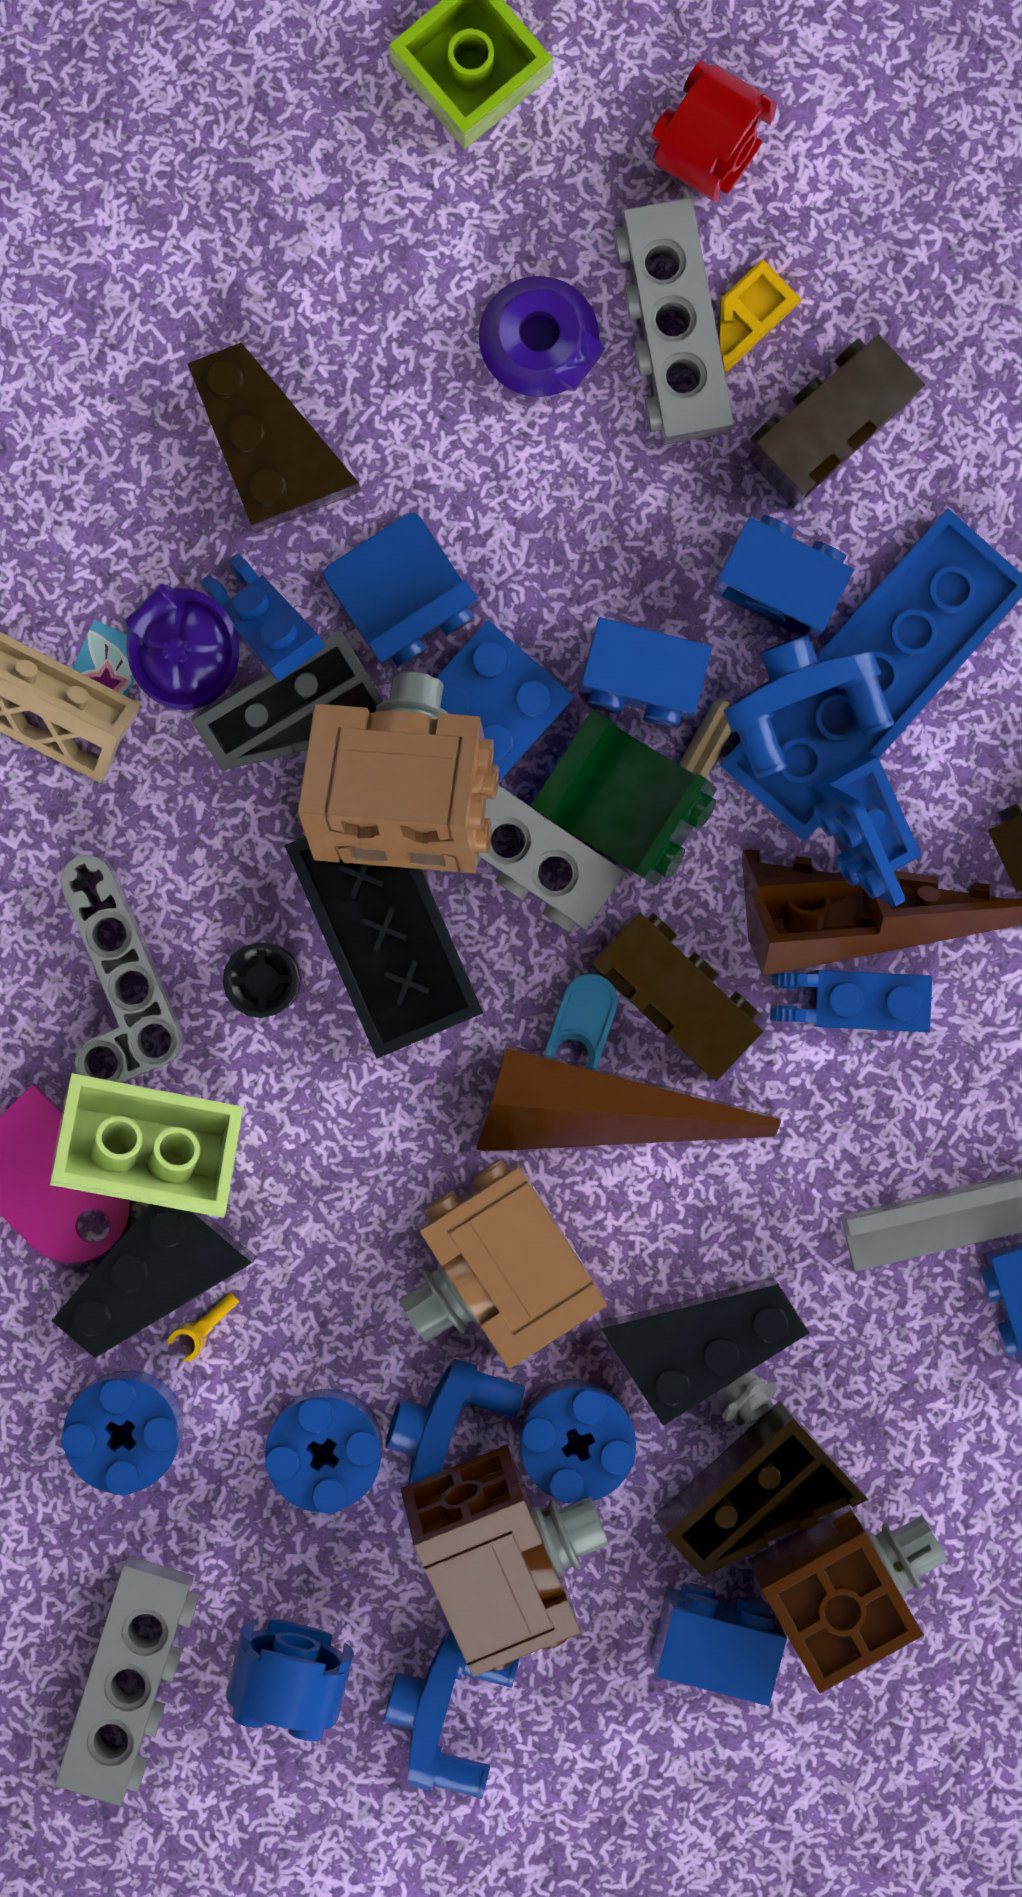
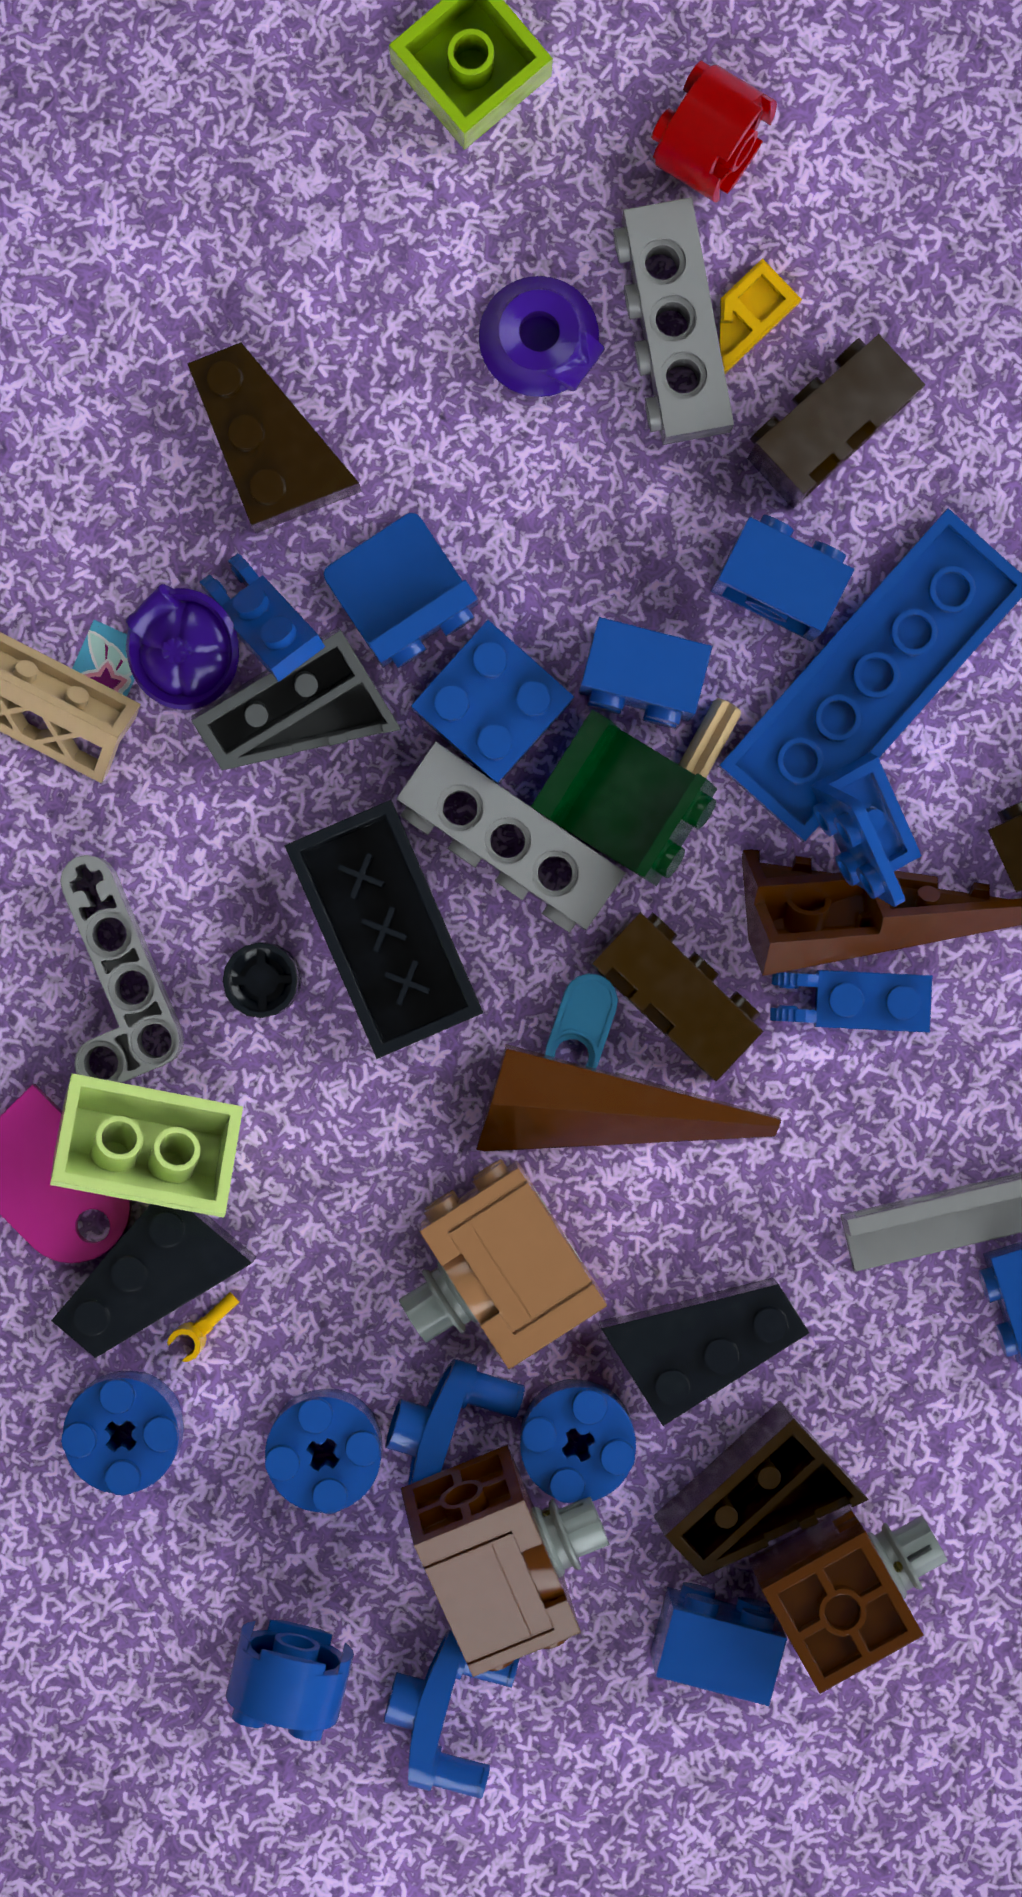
(89, 1763): light grey brick -> none
(399, 782): medium nougat piece -> none
(747, 1399): light grey plate -> none
(794, 677): blue connector -> none

